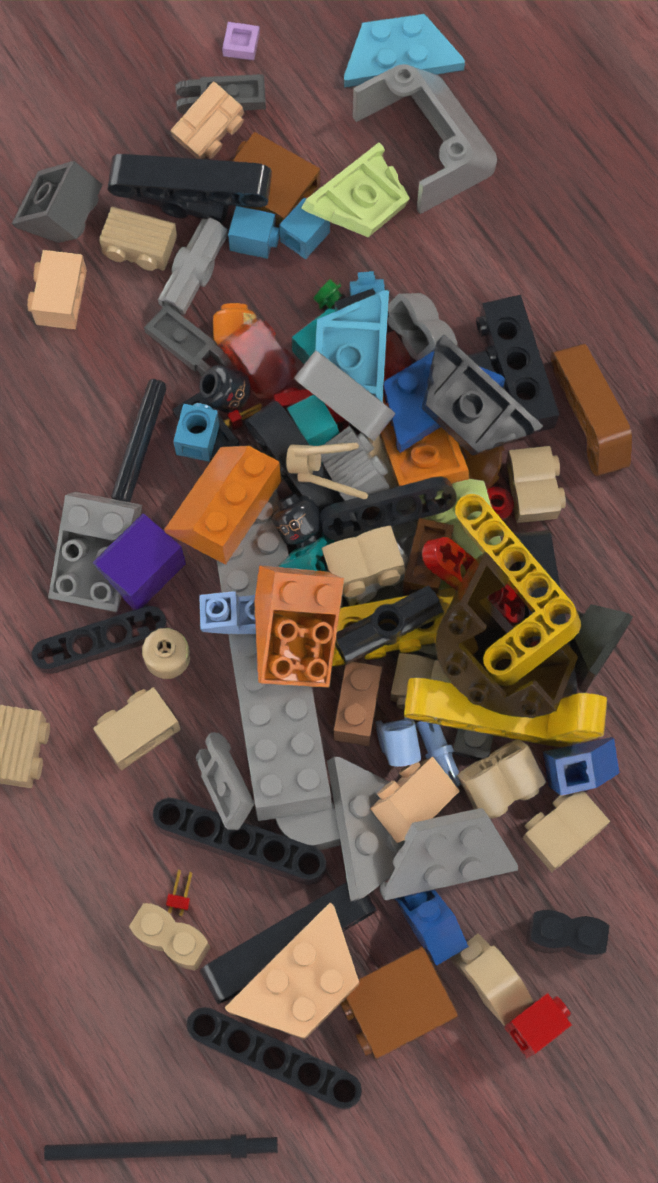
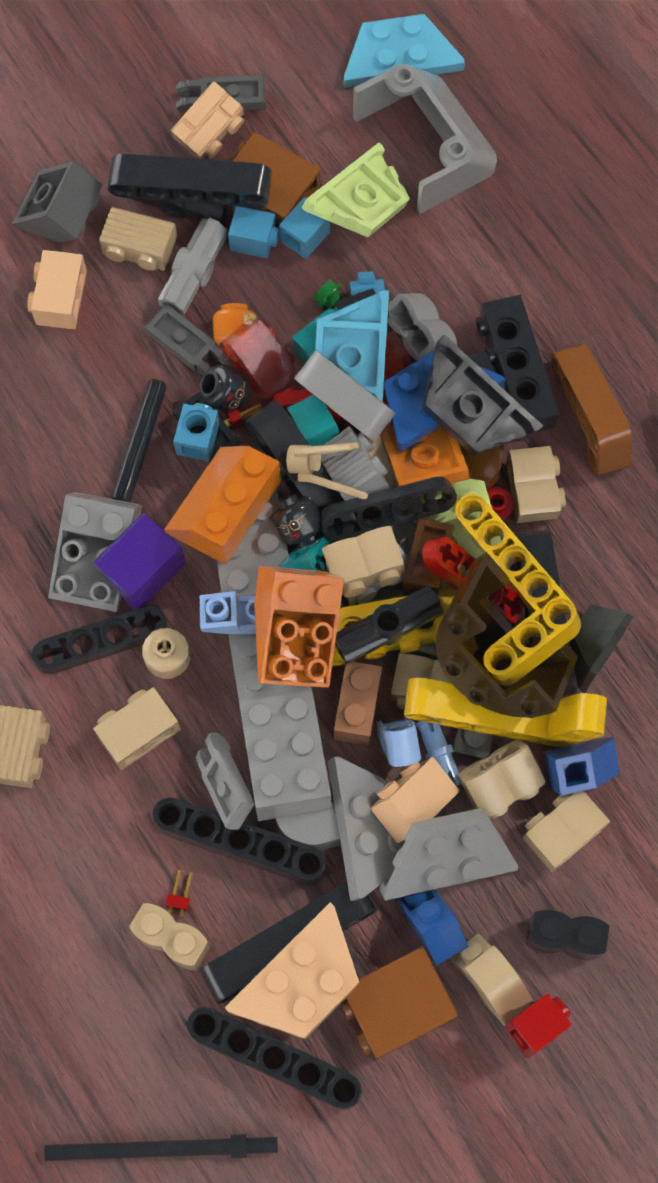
(241, 41): lavender plate -> none

